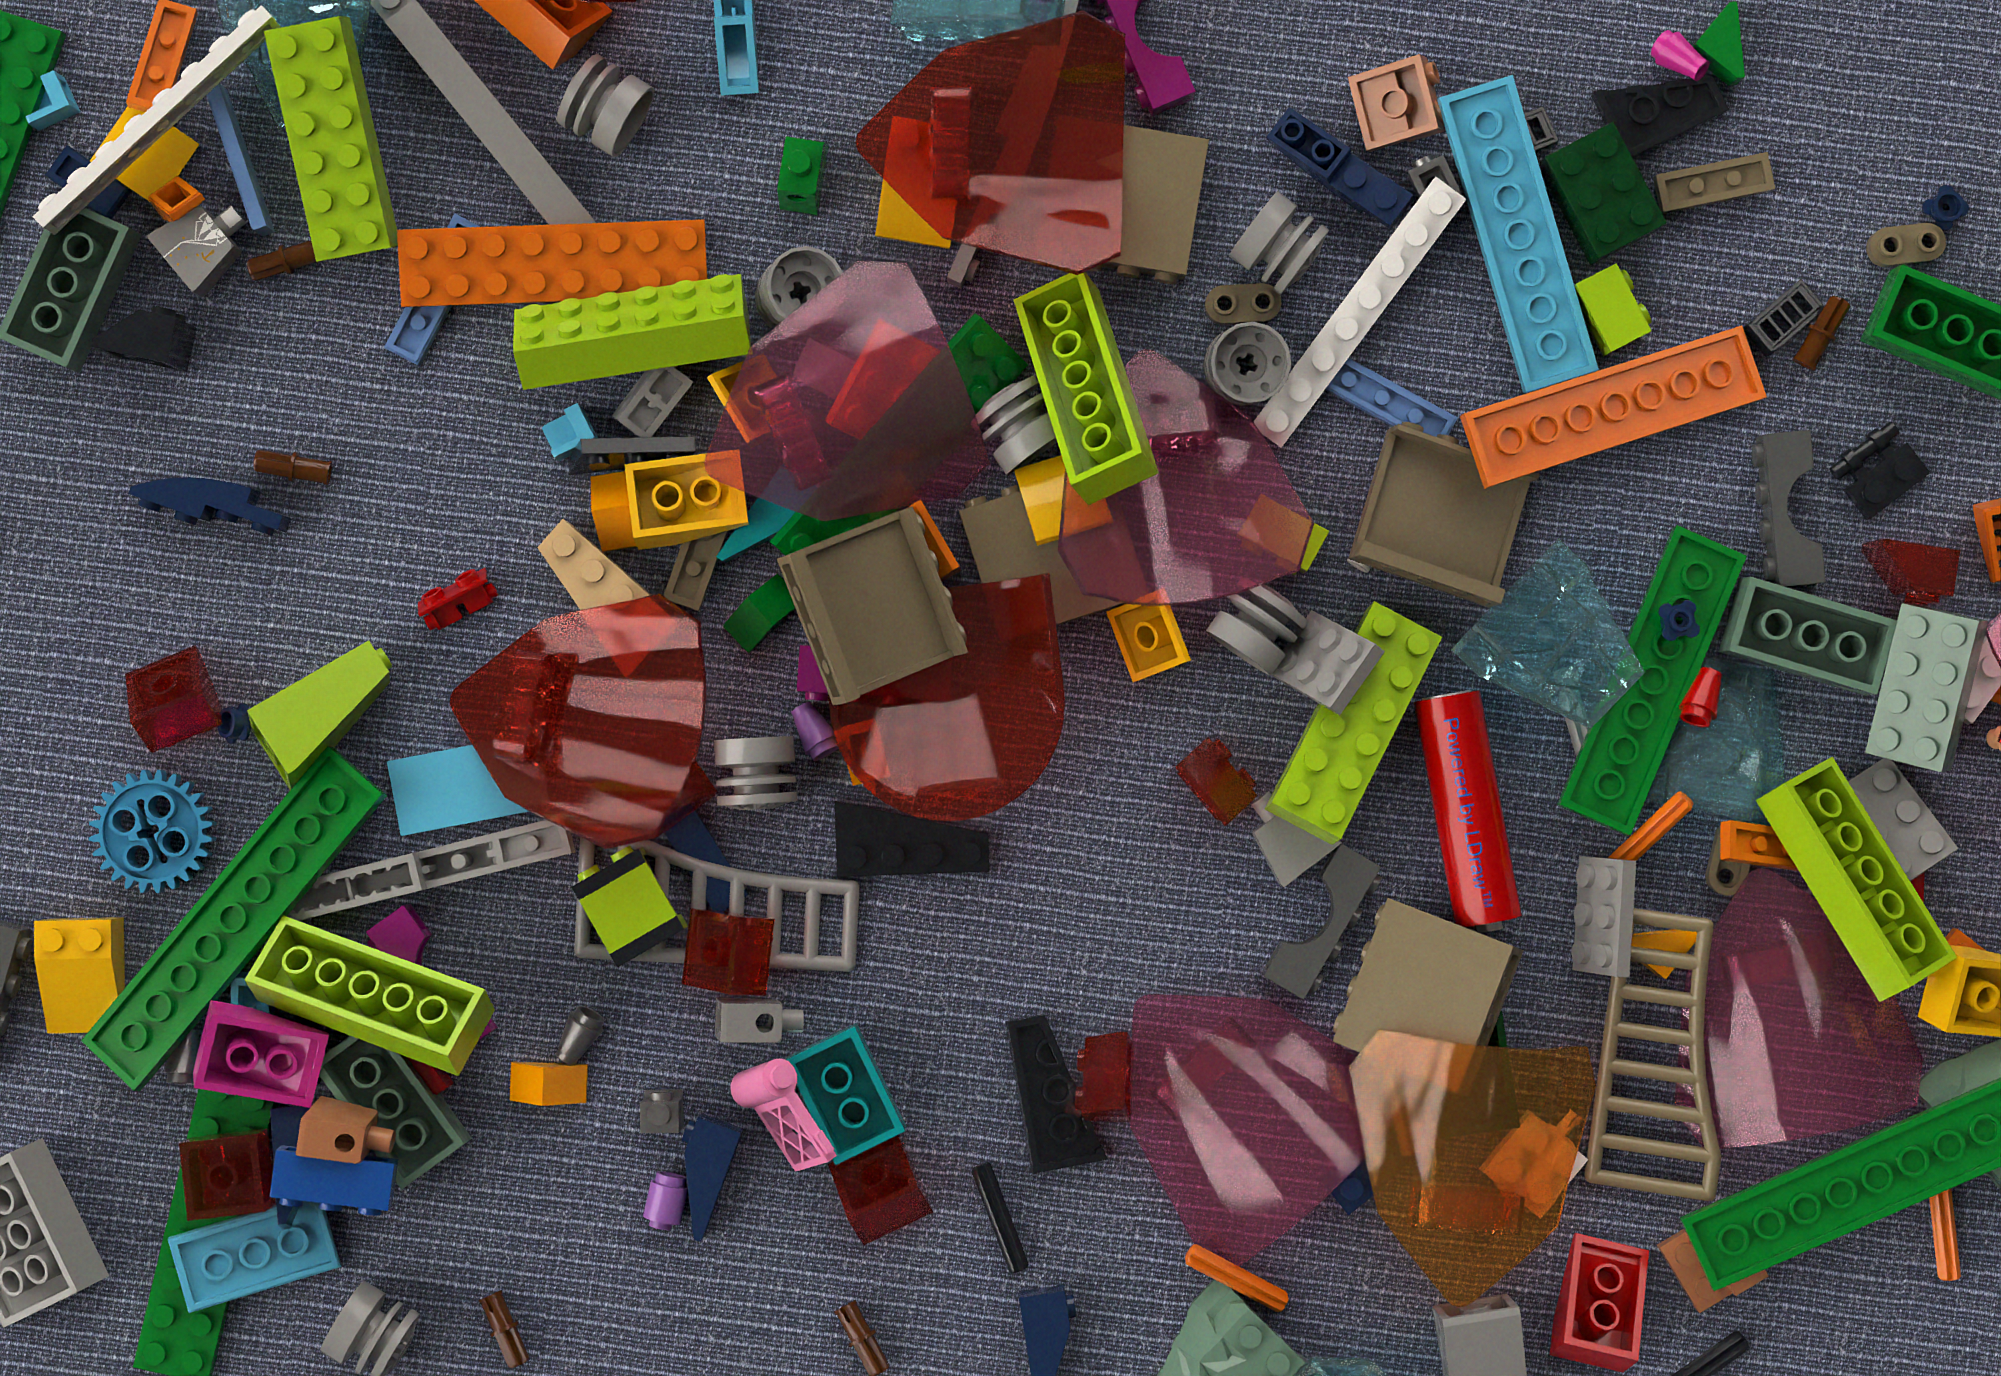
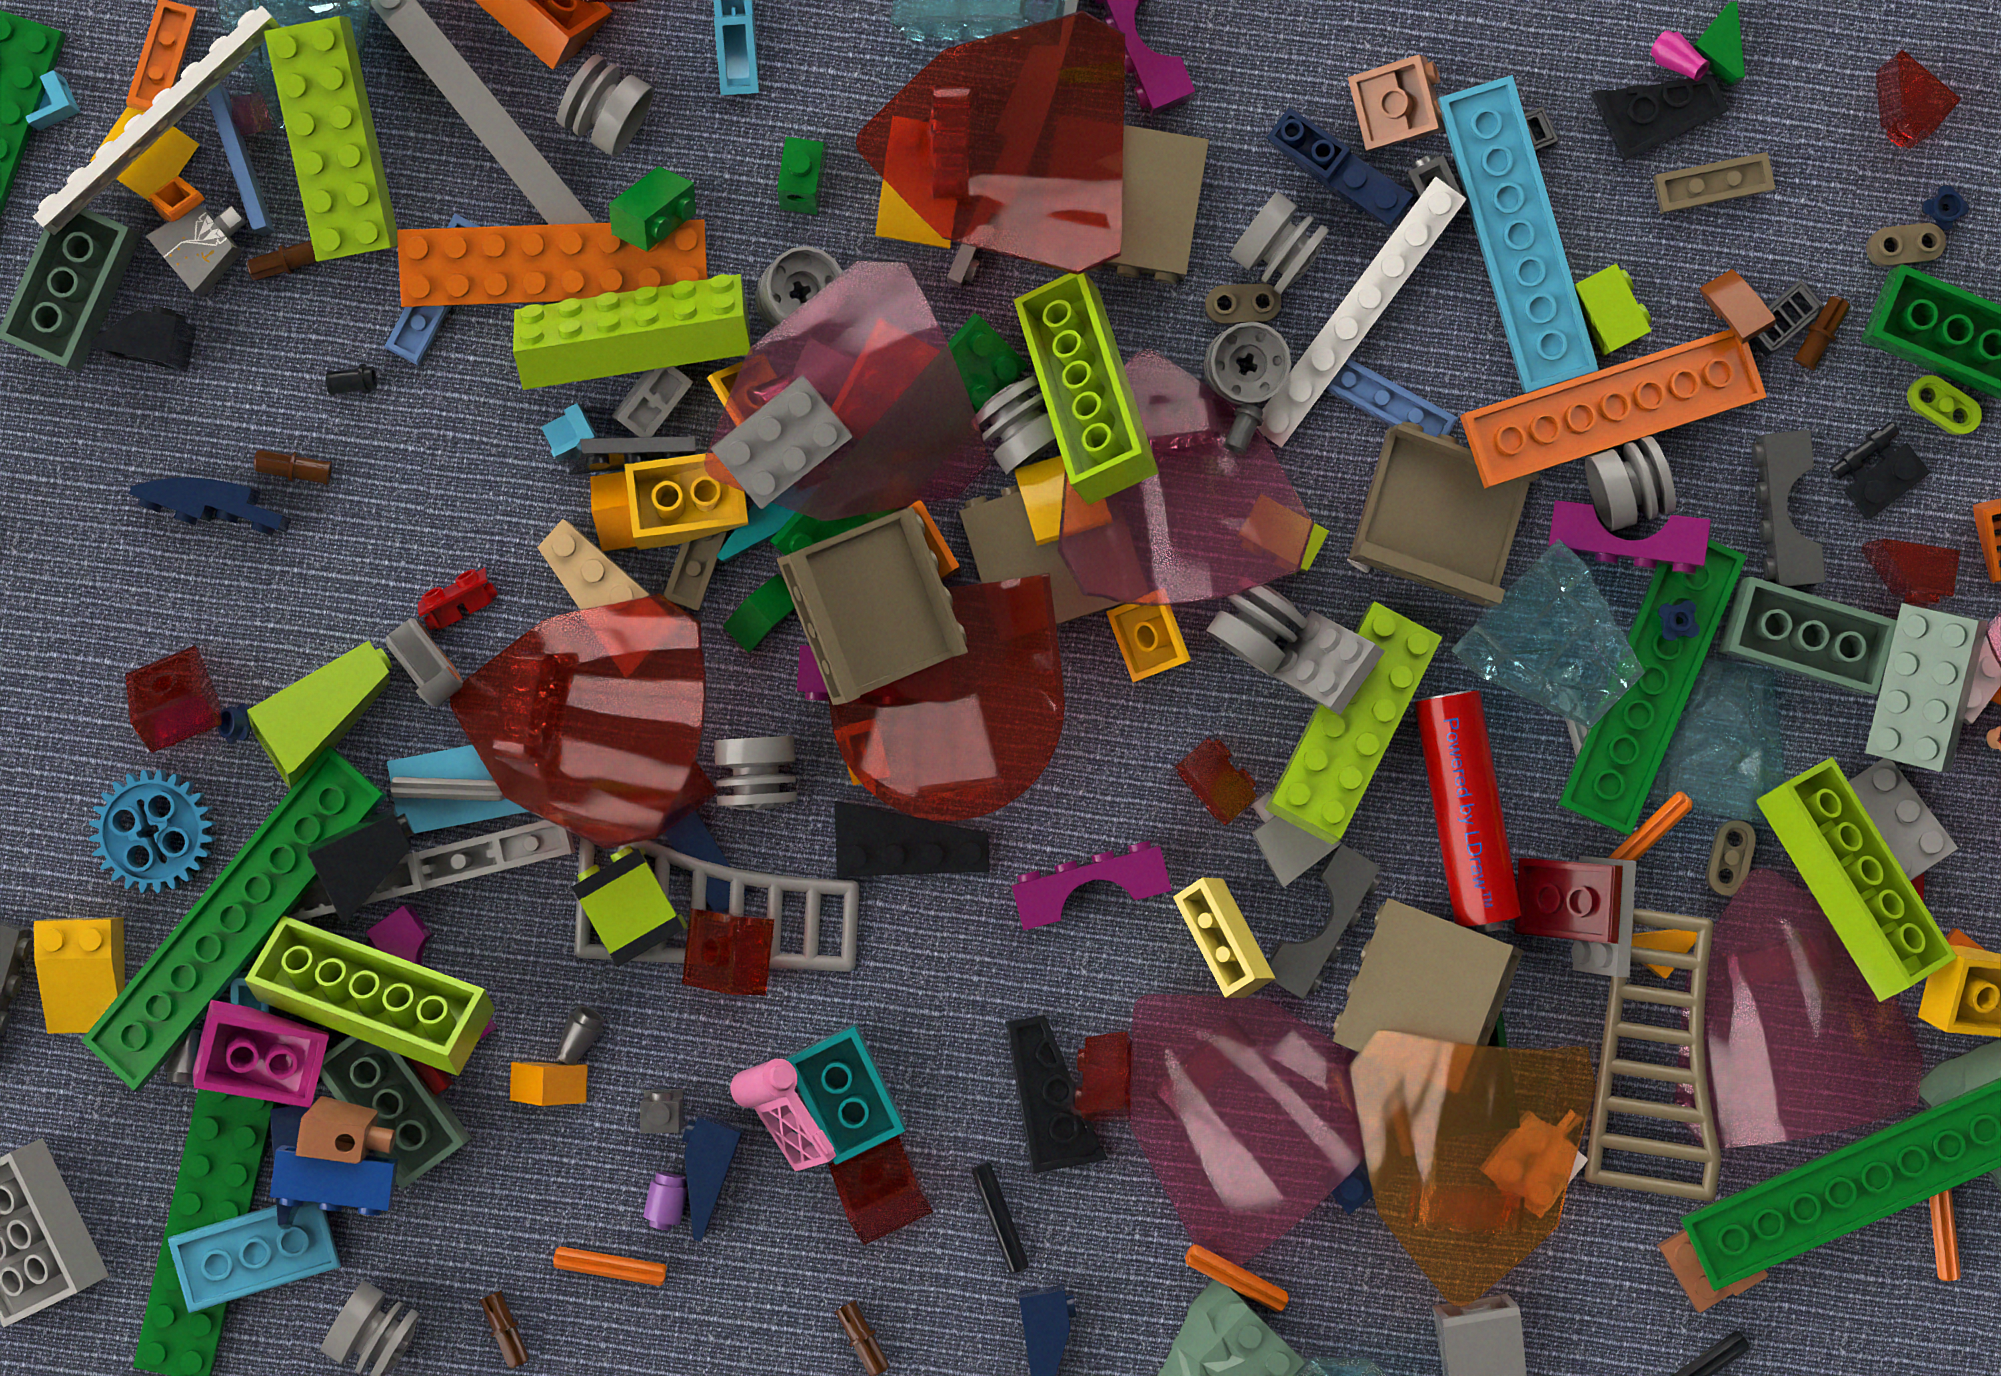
(107, 202): dark blue tile -> none
(226, 1174): clear red brick -> none
(250, 113): none -> clear pink plate
(351, 380): none -> black pin
(360, 858): none -> black slope
(424, 662): none -> light grey animal
(445, 789): none -> light grey axle
(609, 1266): none -> orange axle
(652, 208): none -> green brick
(737, 1020): light grey torso -> none
(781, 441): none -> light grey plate
(814, 732): medium lavender cone -> none
(1043, 897): none -> magenta arch
(1224, 937): none -> light yellow brick
(1243, 428): none -> dark grey pin
(1569, 900): none -> dark red tile
(1601, 193): dark green brick -> none
(1601, 1304): red slope -> none
(1638, 481): none -> light grey wheel
(1679, 543): none -> magenta arch
(1702, 698): red cone -> none
(1738, 305): none -> slope
(1753, 845): orange plate -> none
(1911, 100): none -> clear red slope
(1943, 403): none -> lime plate

